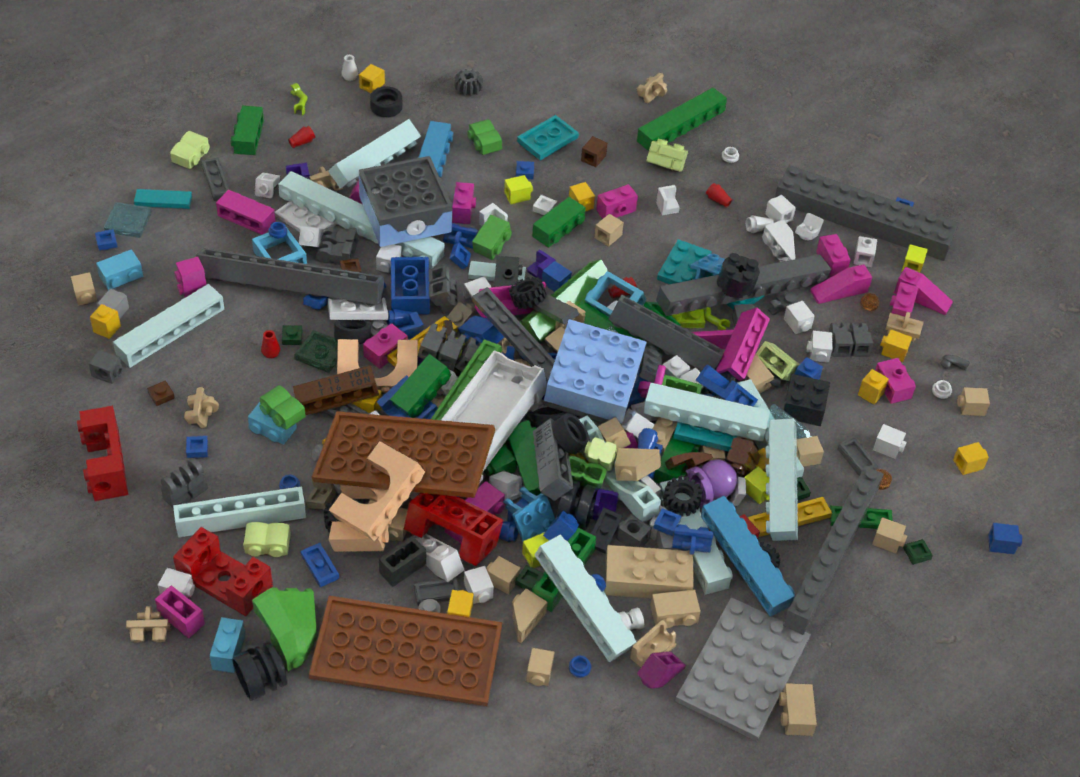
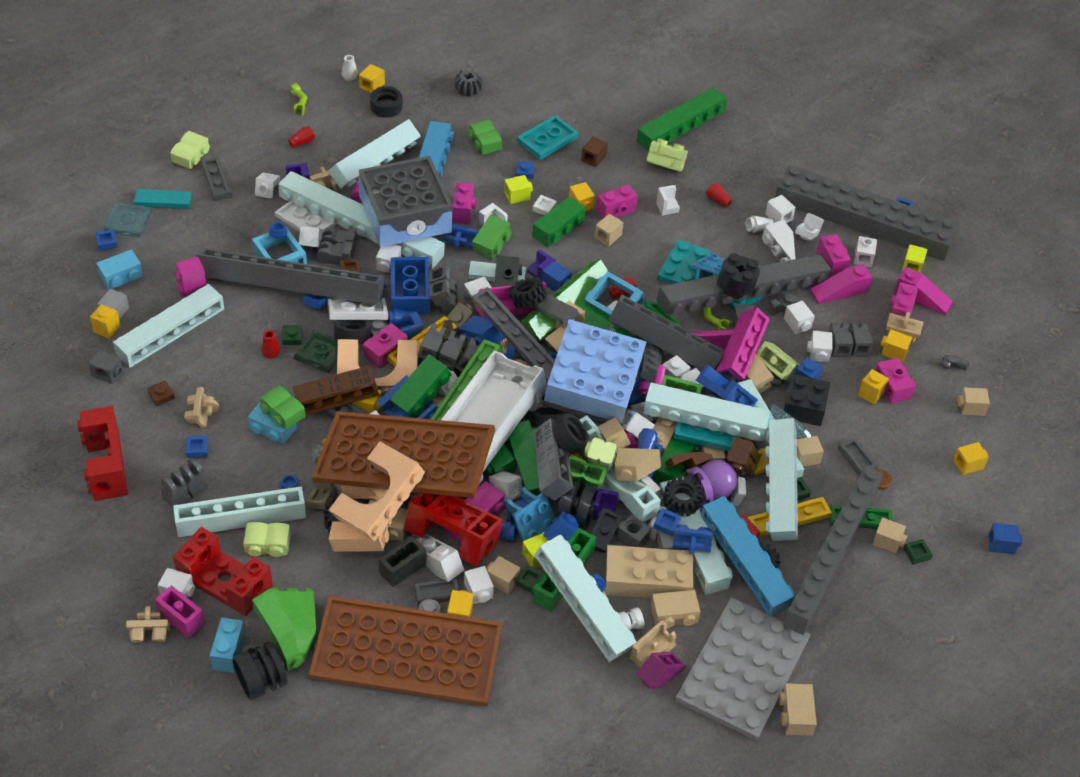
(84, 288): tan brick -> none
(245, 212): dark pink brick -> none
(247, 130): green brick -> none
(319, 564): blue plate -> none
(460, 256): blue plate -> none
(527, 612): tan slope -> none
(540, 667): tan brick -> none
(580, 666): blue plate -> none
(653, 88): tan hips -> none
(691, 319): lime plate -> none
(730, 155): white plate -> none
(756, 485): neon yellow brick -> none
(870, 301): clear orange plate -> none
(890, 441): white brick -> none
(942, 389): white plate -> none

